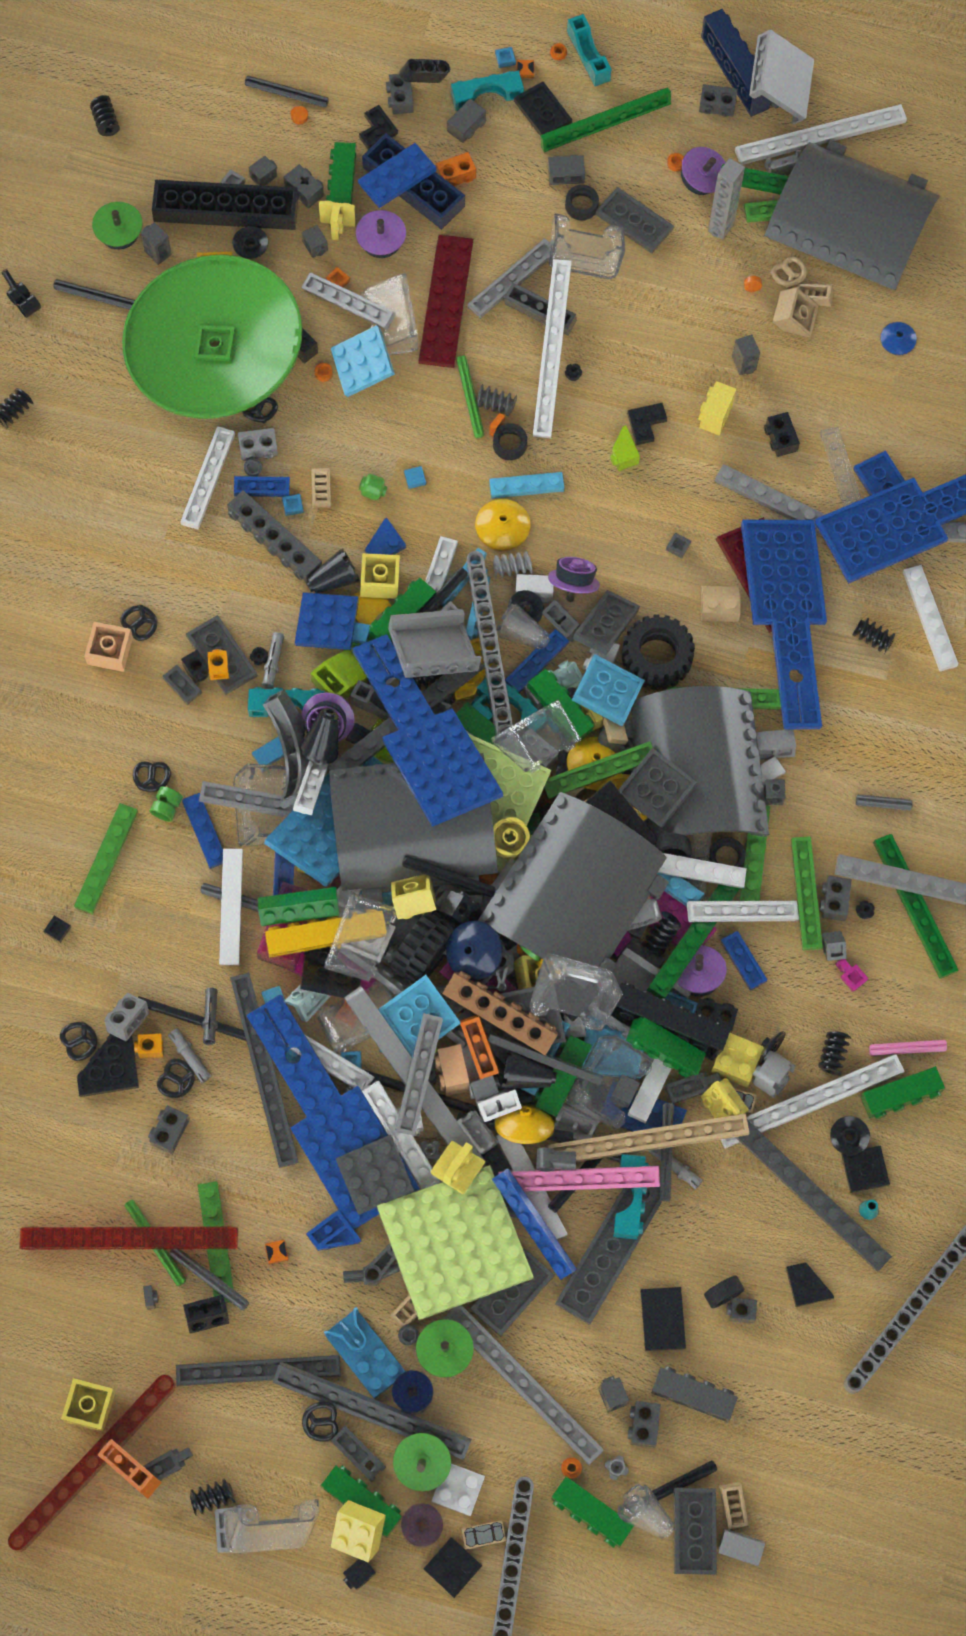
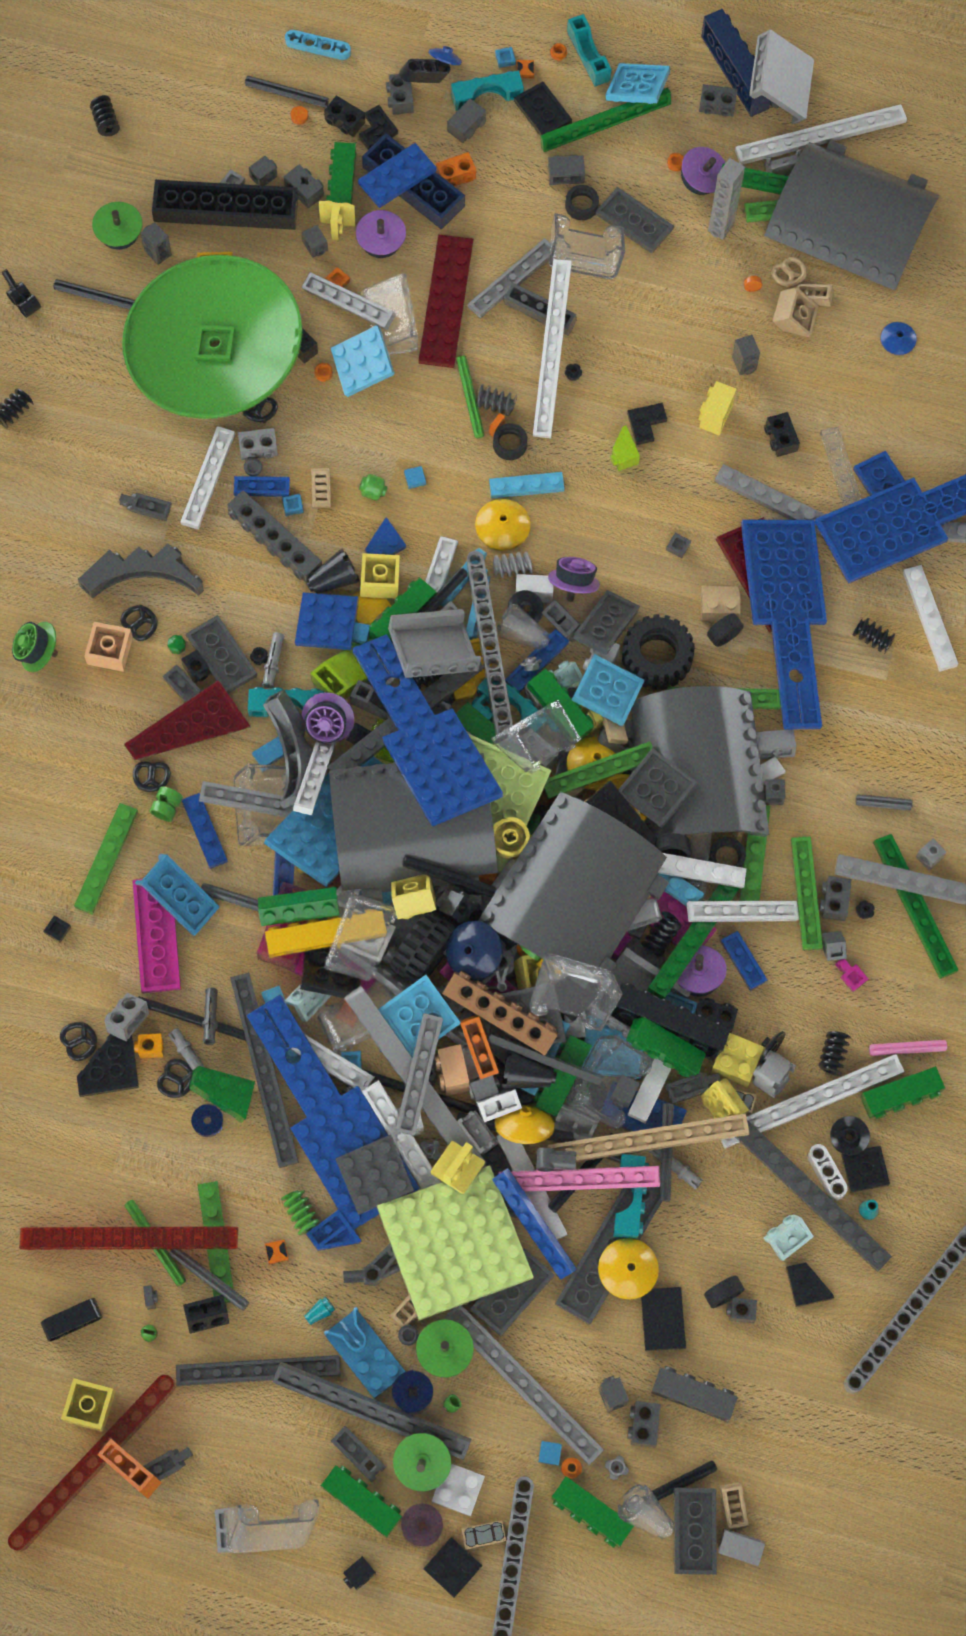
(34, 645): none -> bright green piece
(71, 1319): none -> black beam
(140, 563): none -> dark grey arch
(146, 505): none -> dark grey hinge
(148, 1337): none -> bright green hinge
(155, 944): none -> dark pink plate
(174, 1131): dark grey brick -> none
(176, 644): none -> green tile
(179, 894): none -> dark azure plate
(197, 720): none -> dark red wing
(211, 1496): black piece -> none
(213, 1127): none -> clear blue piece
(221, 671): light orange brick -> none
(223, 1090): none -> green wedge
(231, 907): white tile -> none
(248, 236): black dish -> none
(300, 1211): none -> bright green piece
(318, 41): none -> medium azure beam
(321, 1310): none -> teal cone
(322, 738): black cone -> none
(325, 1421): black piece -> none
(346, 113): none -> black brick
(358, 1531): light yellow brick -> none
(445, 55): none -> blue dish
(452, 1403): none -> bright green hinge
(531, 664): none -> light grey plate
(550, 1453): none -> dark azure tile
(617, 1277): none -> yellow dish
(637, 83): none -> medium azure plate
(725, 630): none -> black tyre
(788, 1236): none -> light aqua bracket
(827, 1162): none -> white beam
(931, 854): none -> light grey brick

